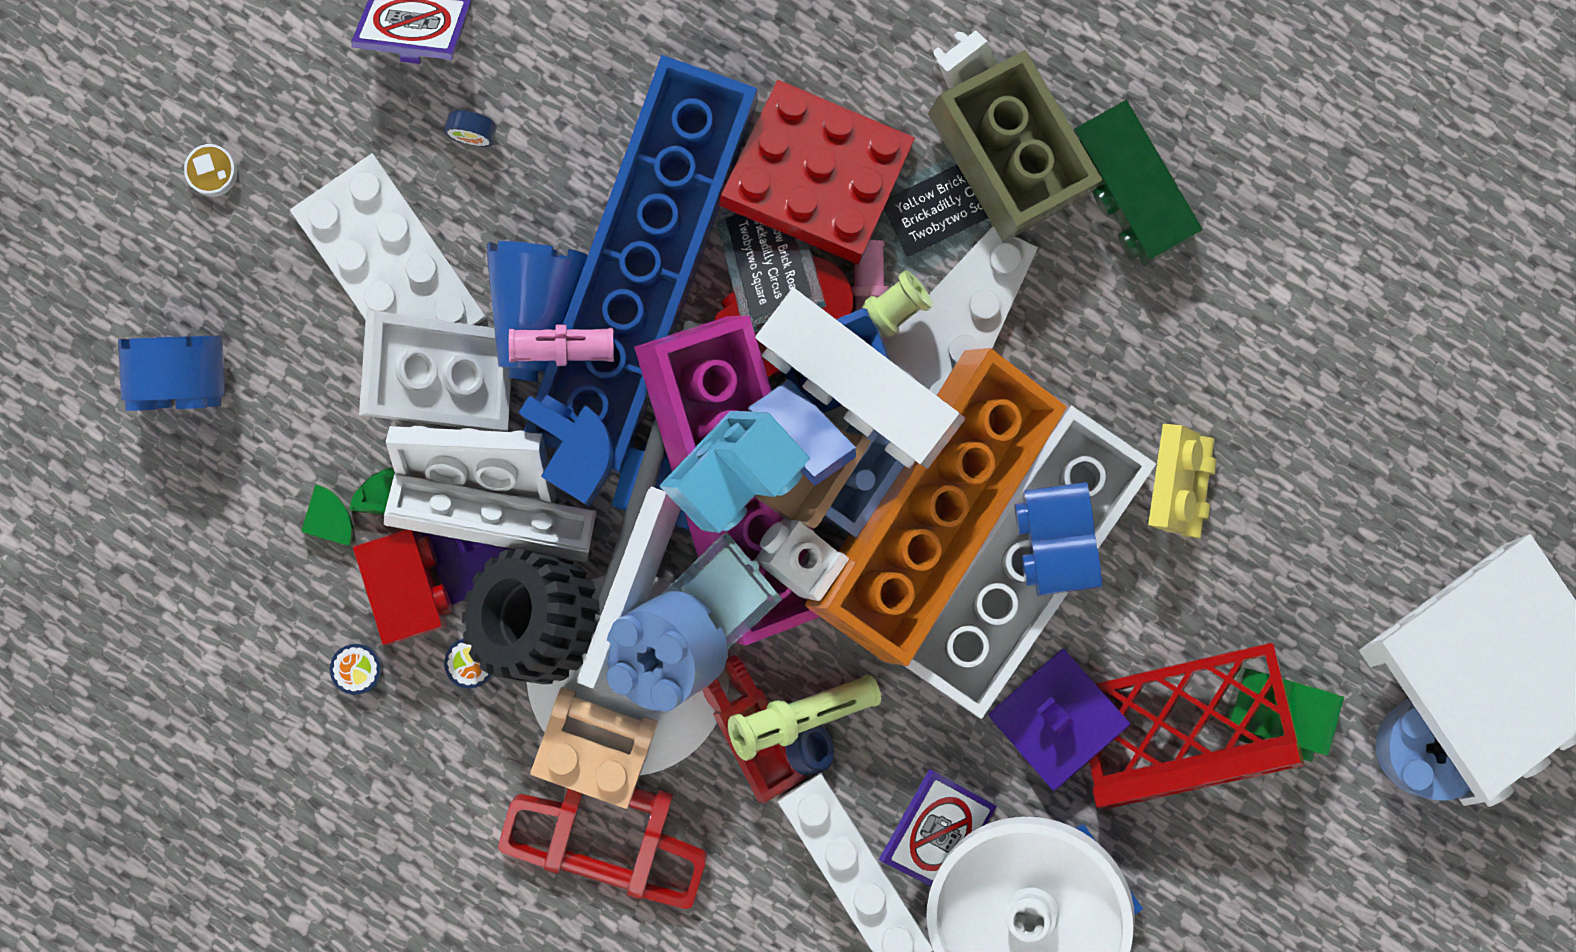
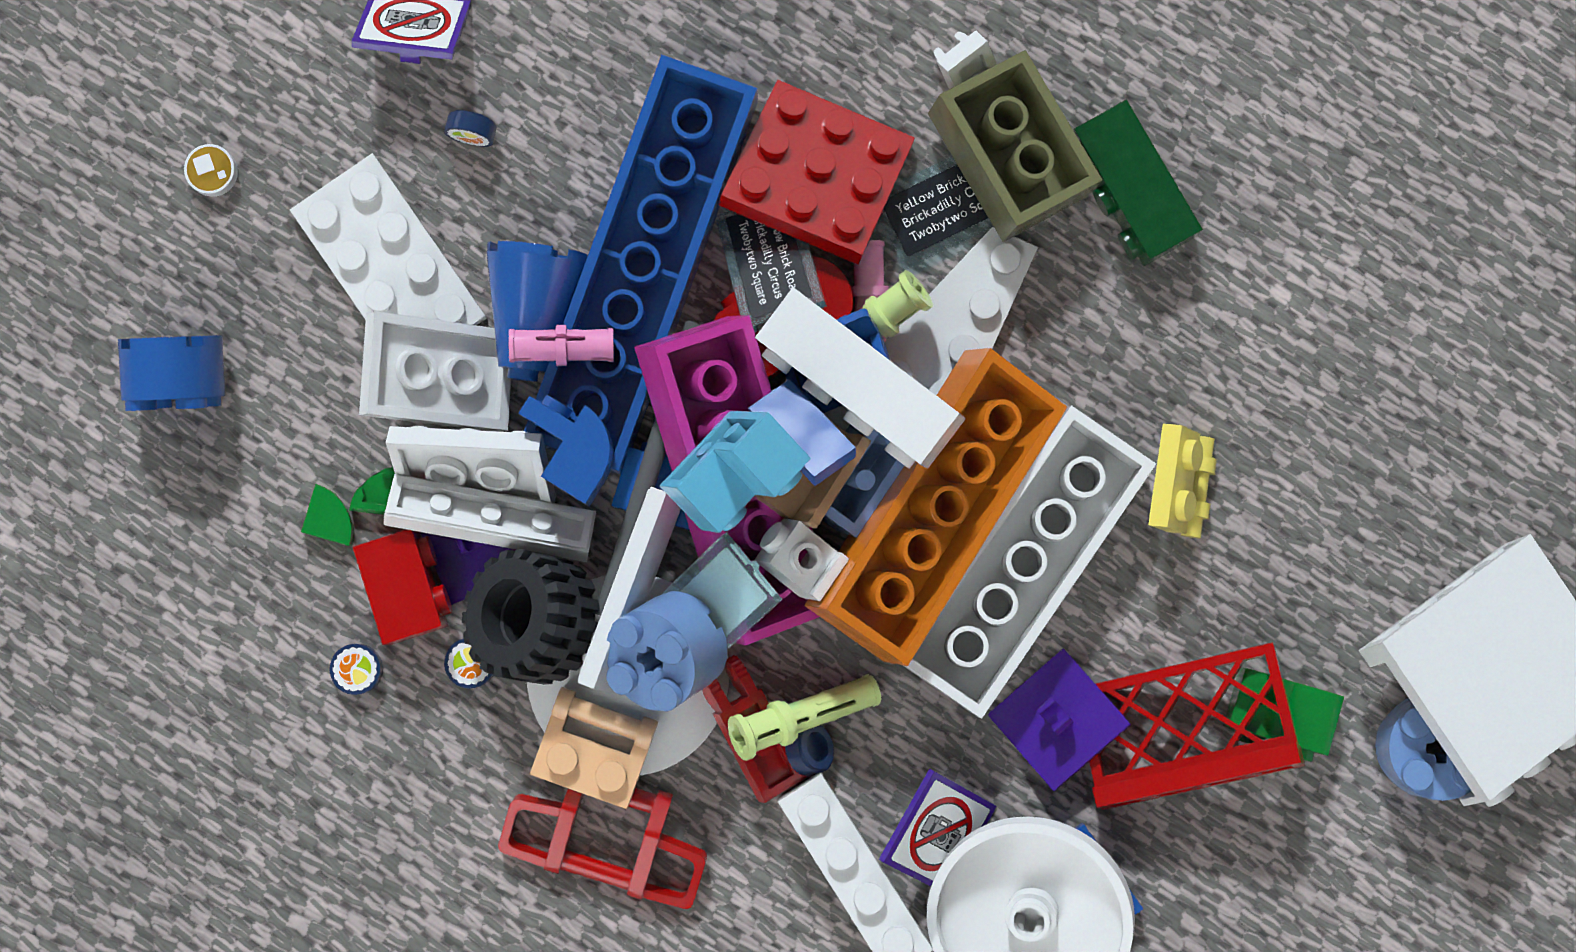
(1060, 539): blue brick -> none

